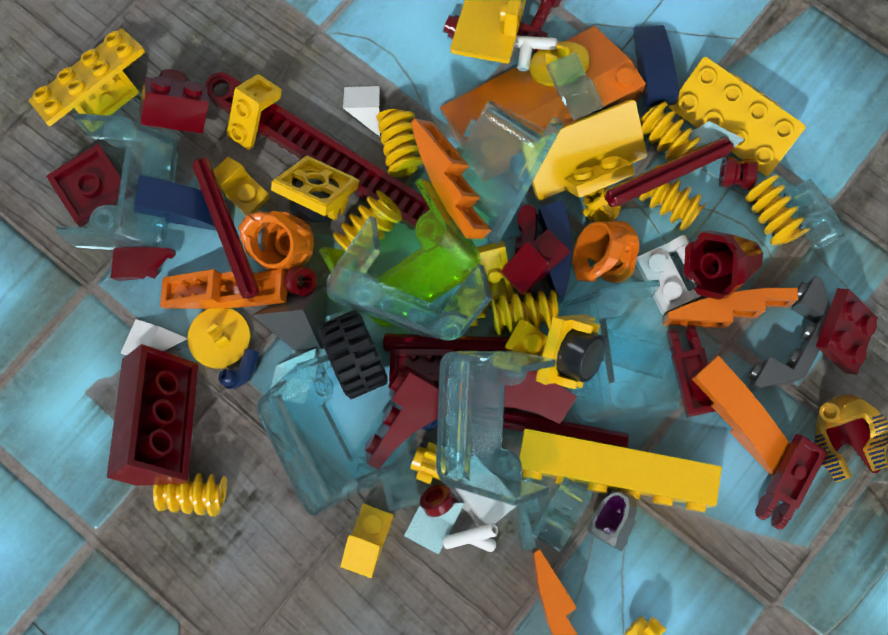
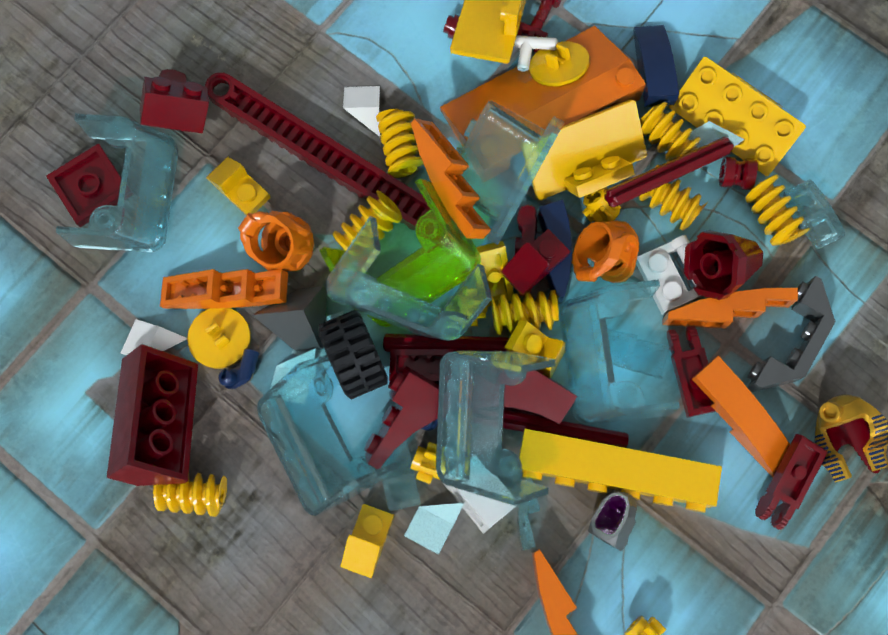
(93, 83): yellow bracket -> none
(138, 262): dark red slope -> none
(174, 202): dark blue slope -> none
(225, 228): dark red axle -> none
(246, 109): yellow bracket -> none
(309, 279): dark red bush -> none
(315, 189): yellow piece -> none
(437, 500): dark red tile -> none
(476, 536): white piece -> none
(562, 514): clear light blue slope -> none
(574, 87): clear light blue slope -> none
(576, 351): piece -> none
(847, 331): dark red plate -> none

